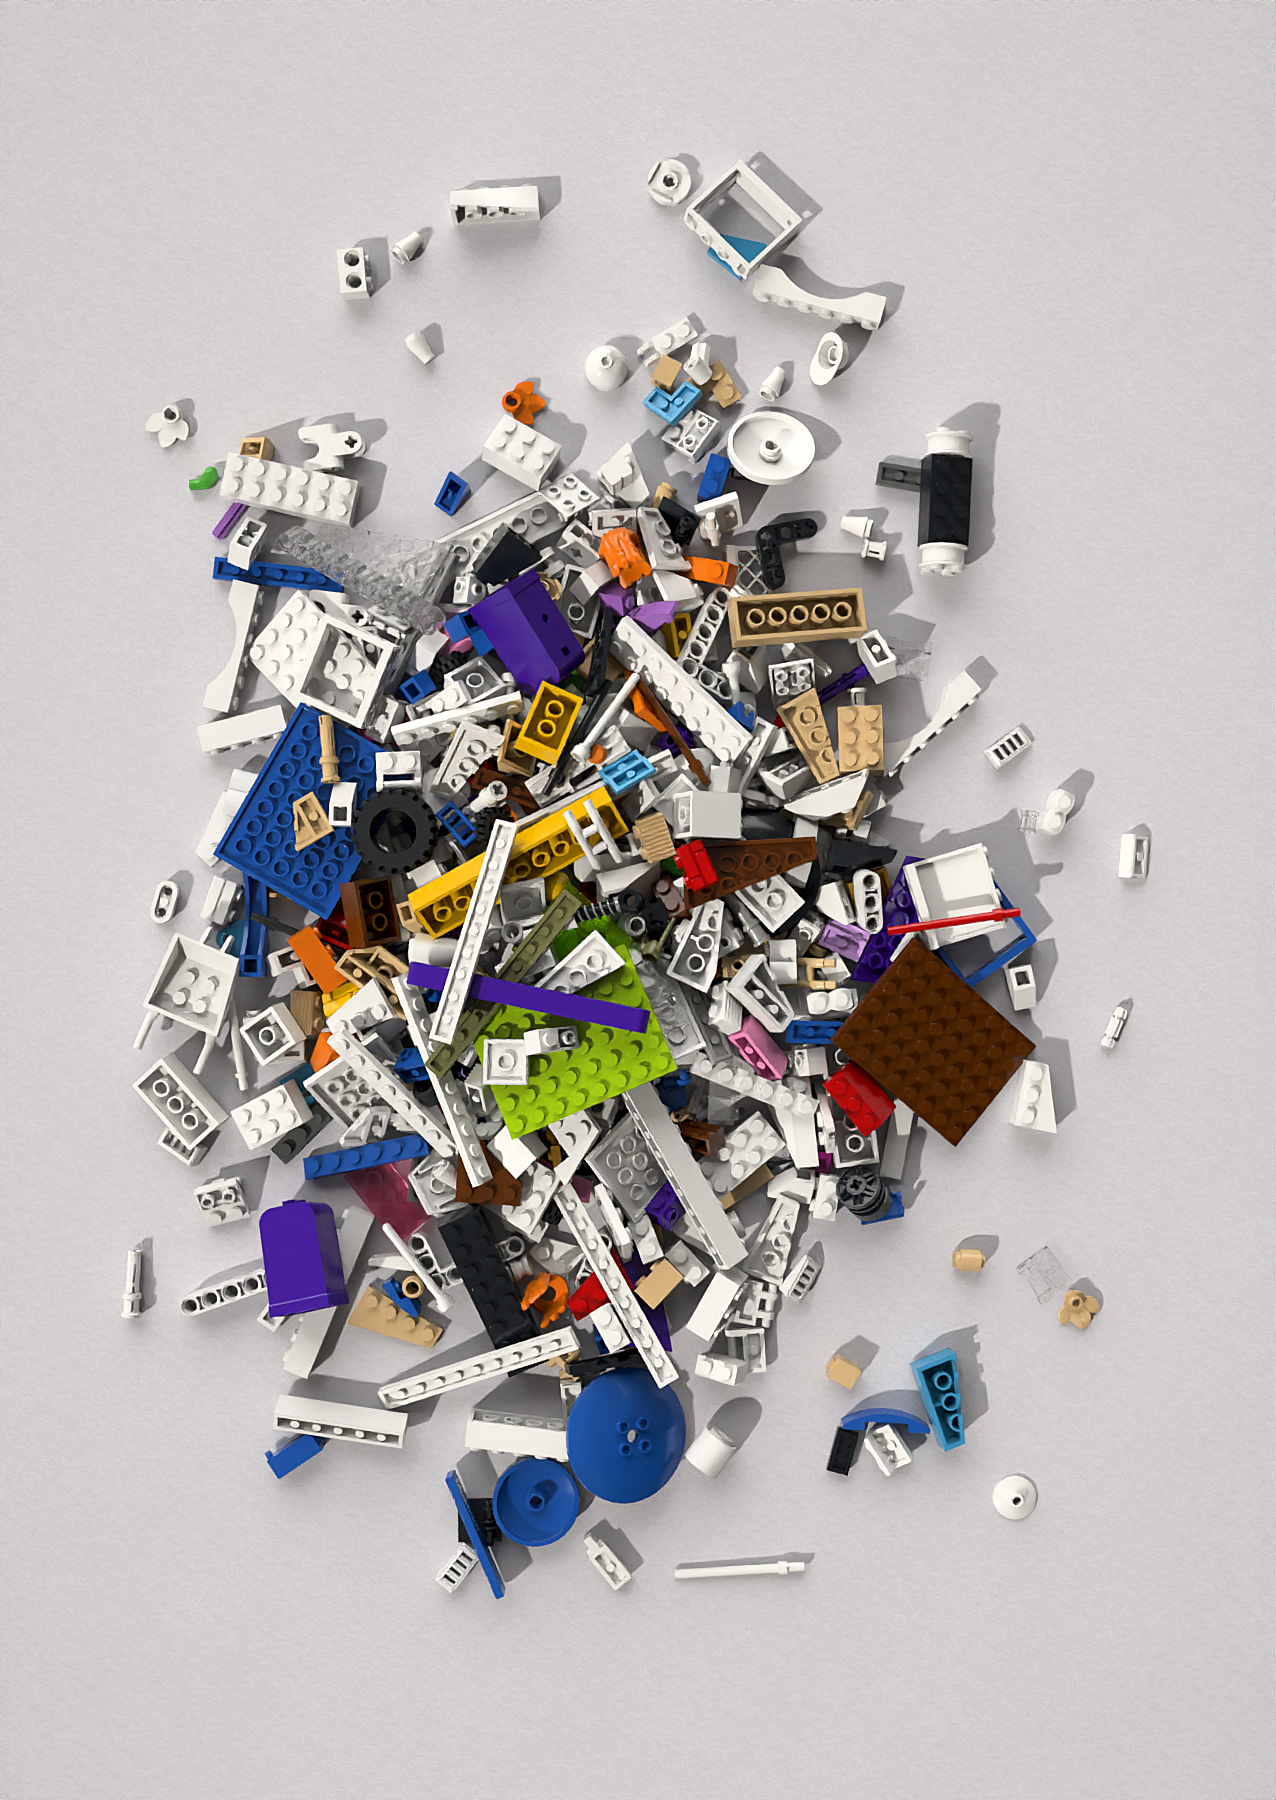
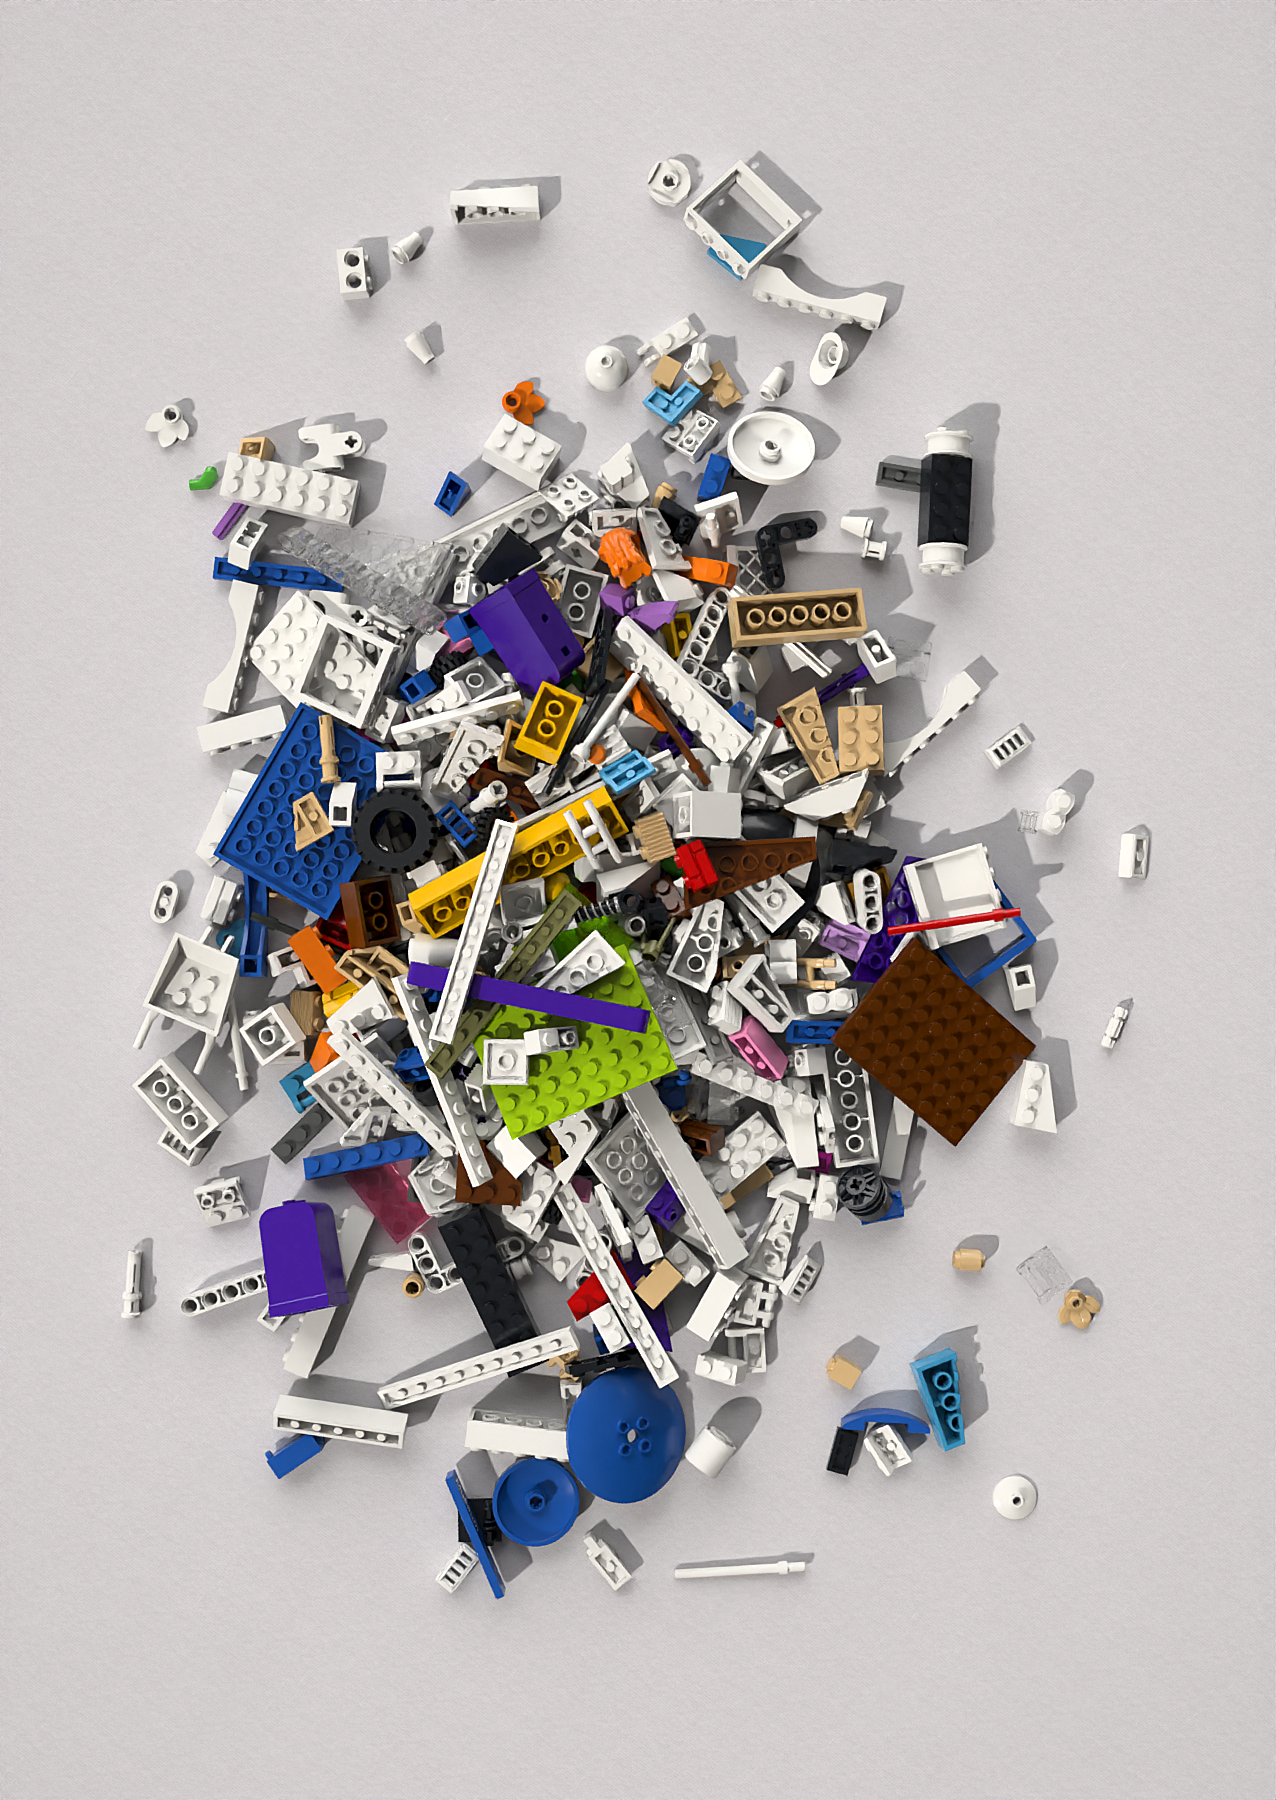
(272, 1114): white brick -> none
(382, 1315): tan wing -> none
(409, 1305): blue slope -> none
(442, 1299): white piece -> none
(550, 1309): orange piece -> none
(591, 582): white slope -> none
(790, 680): white slope -> none
(817, 949): tan tile -> none
(859, 1096): red slope -> none

